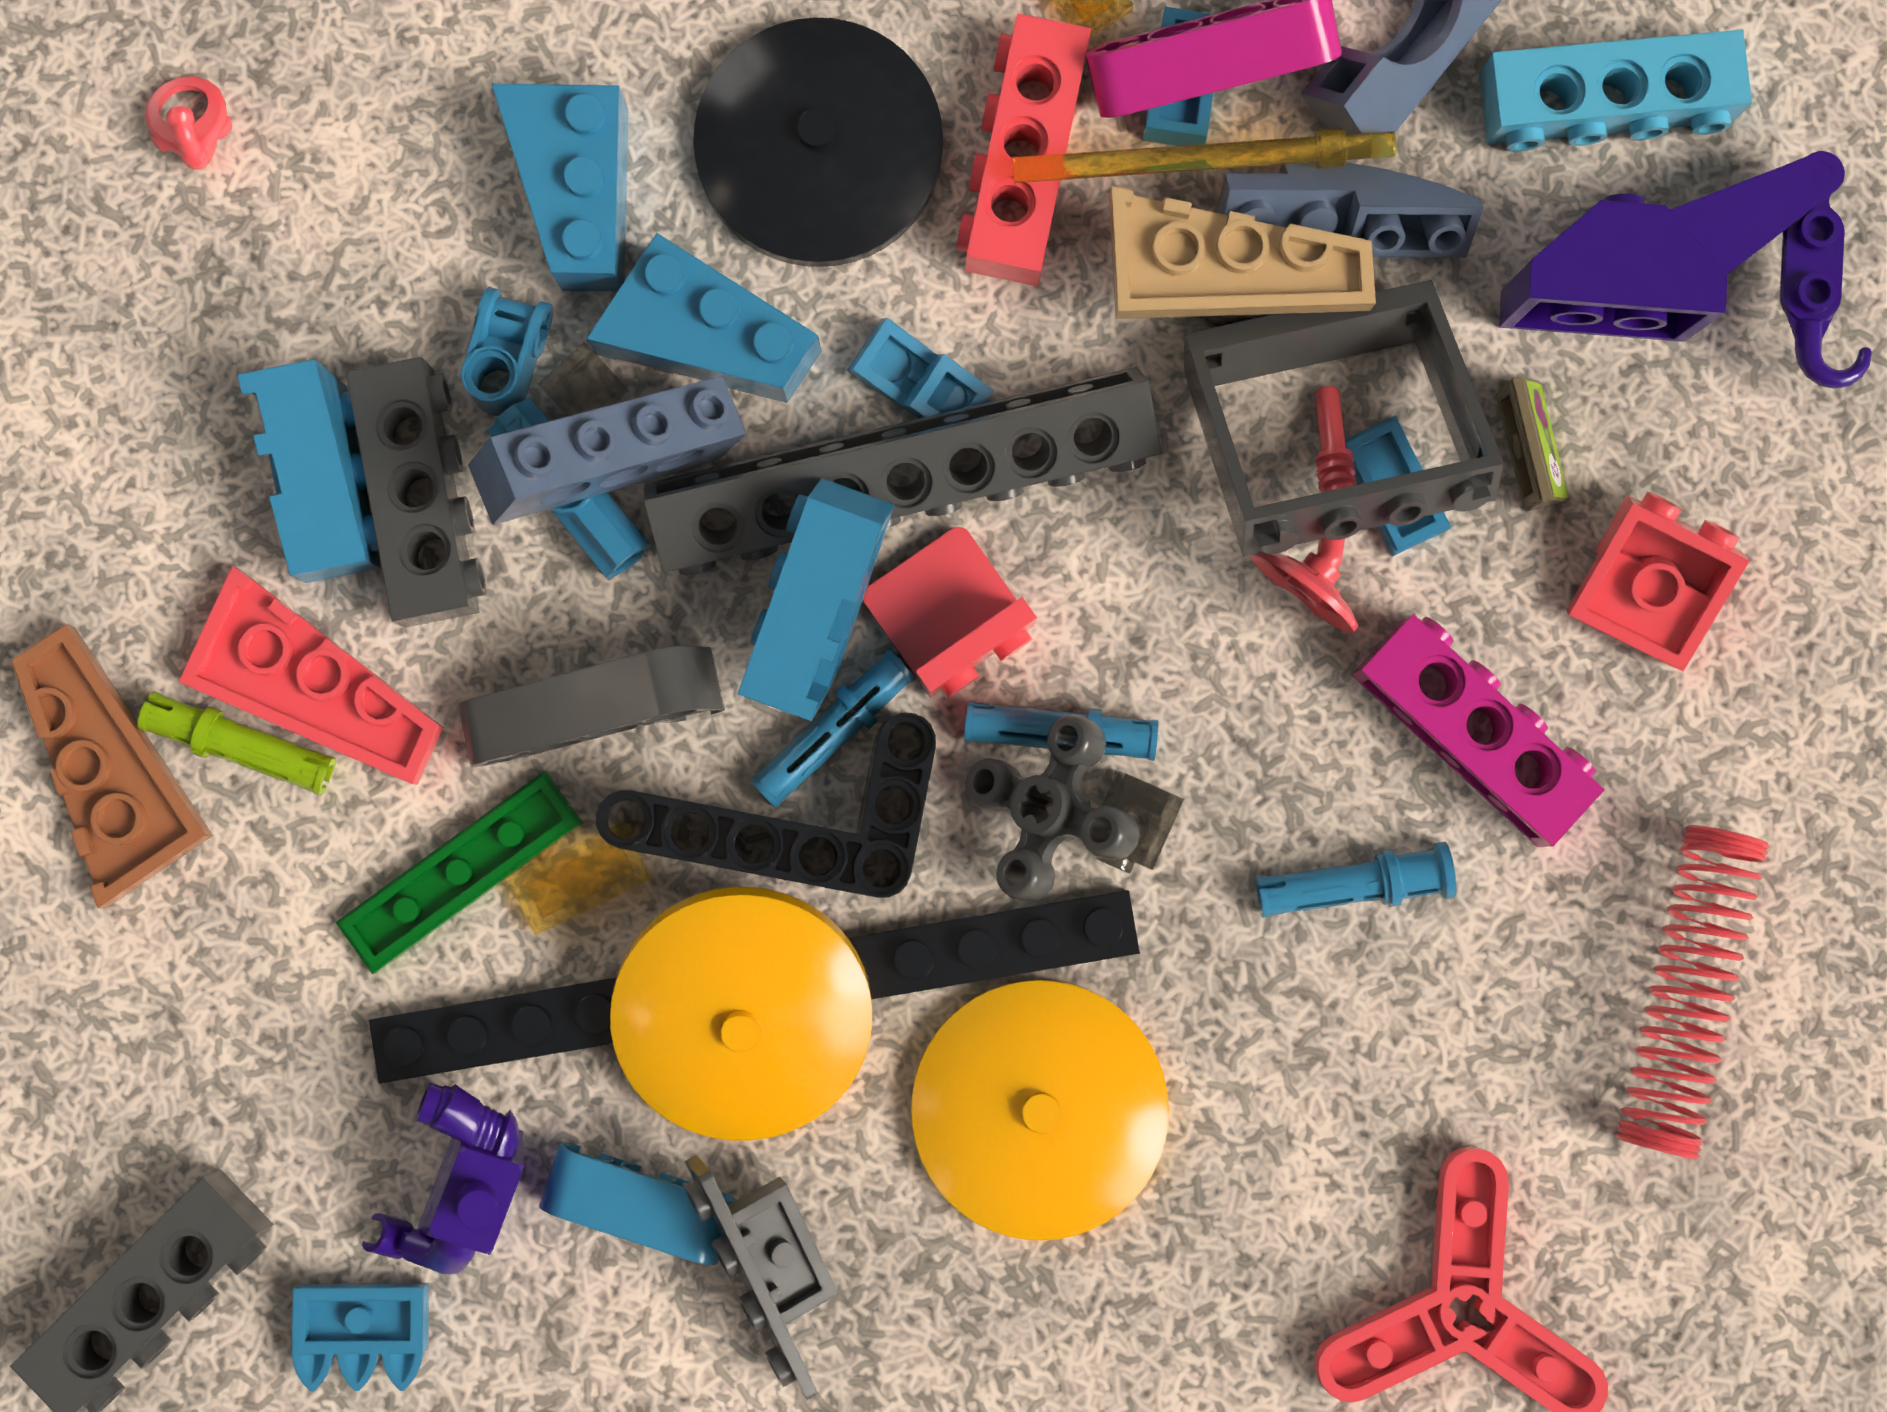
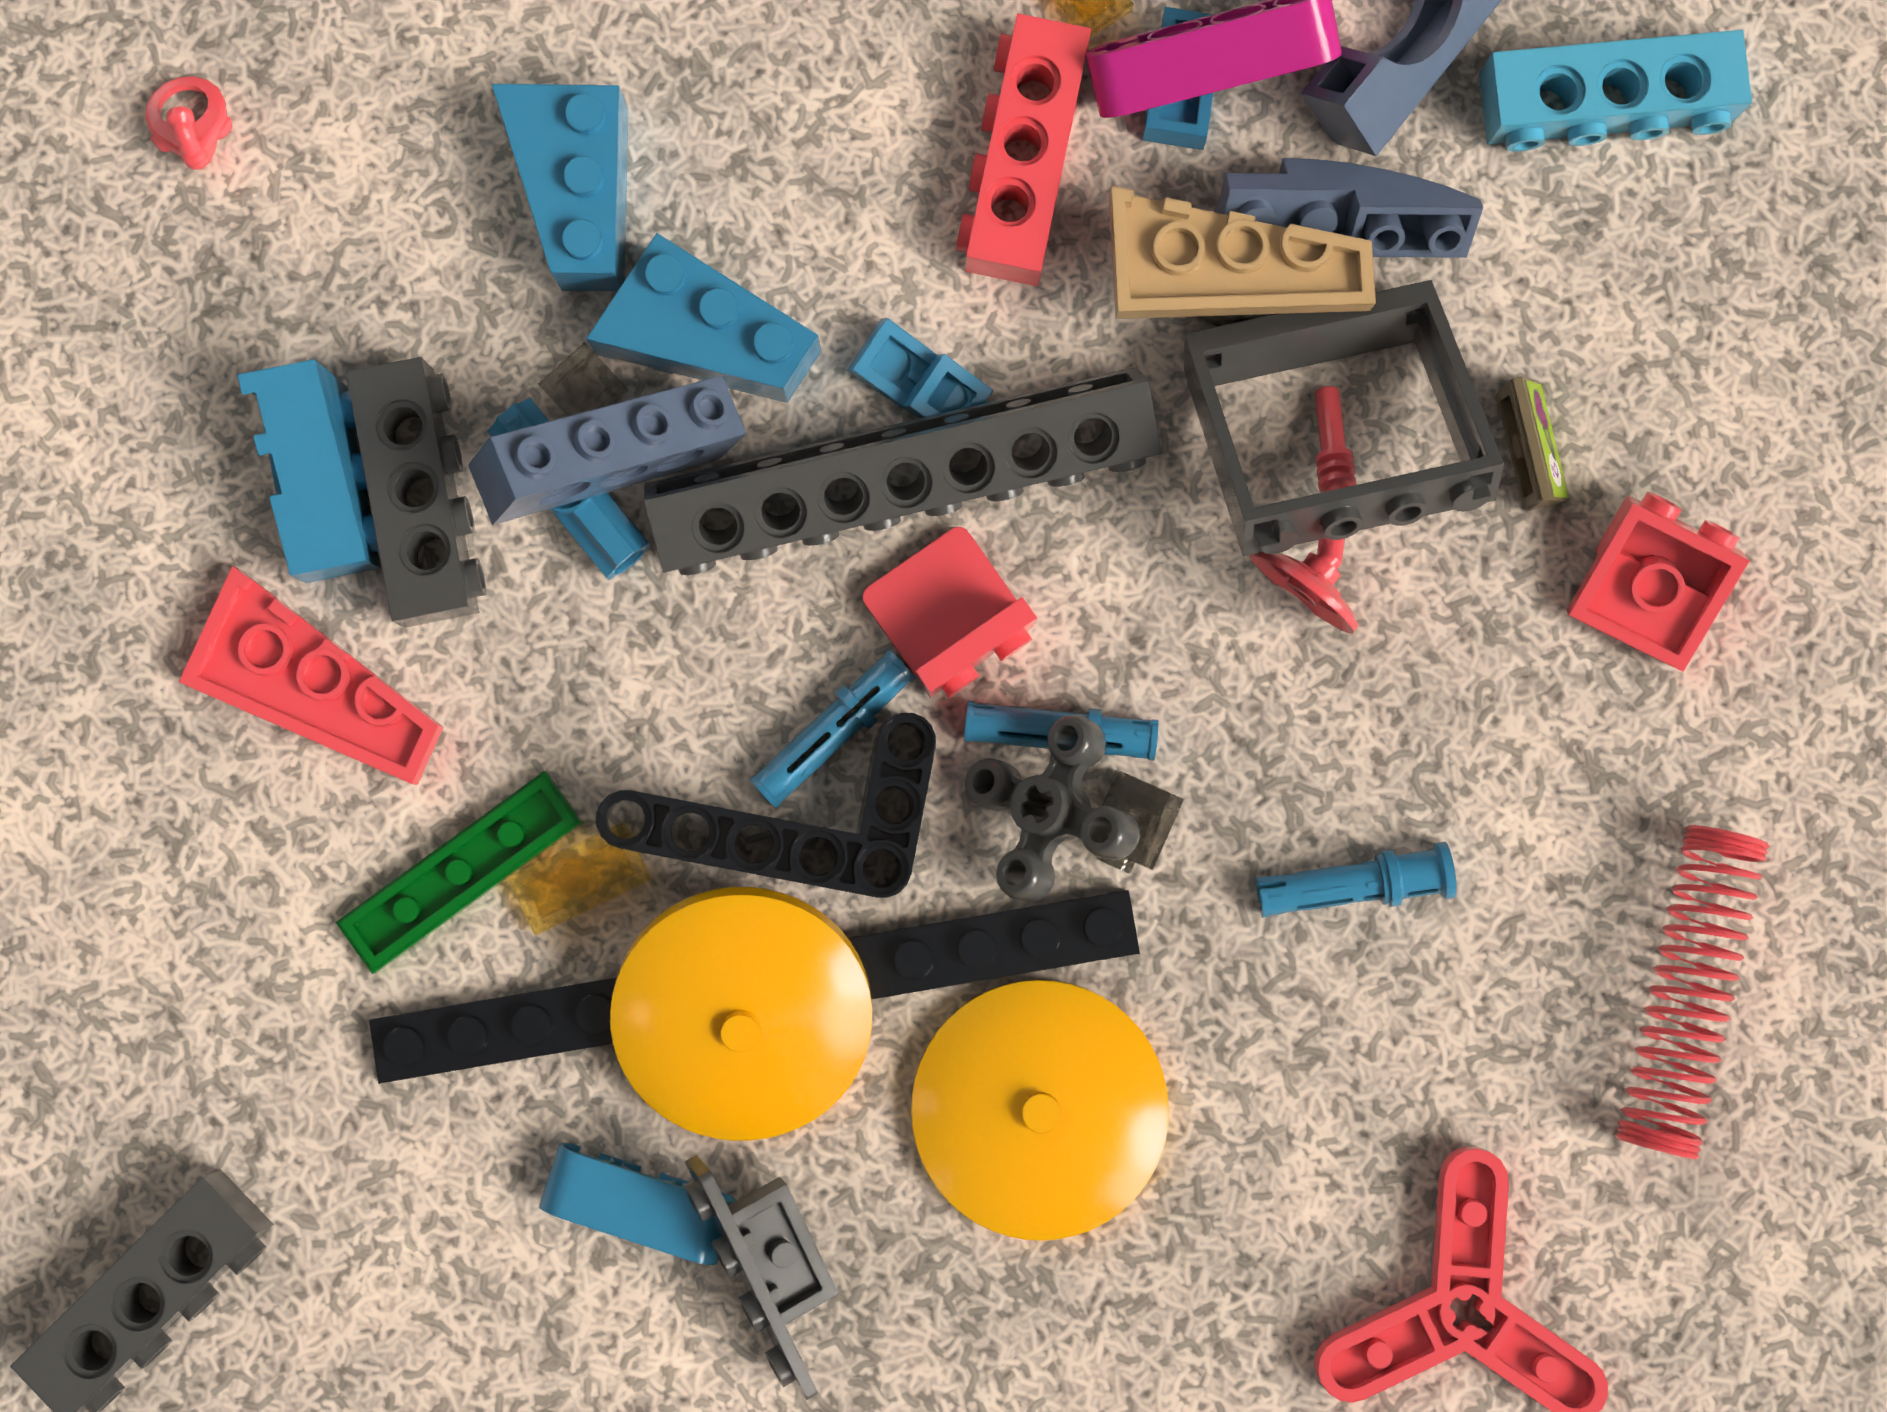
(115, 784): nougat wing -> none
(213, 734): lime pin -> none
(357, 1326): dark azure plate -> none
(469, 1190): dark purple torso -> none
(507, 339): dark azure piece -> none
(591, 703): dark grey beam -> none
(815, 598): dark azure wedge -> none
(818, 142): black dish -> none
(1326, 149): clear yellow bar -> none
(1386, 453): dark azure tile -> none
(1565, 776): dark pink brick -> none
(1666, 270): dark purple slope -> none

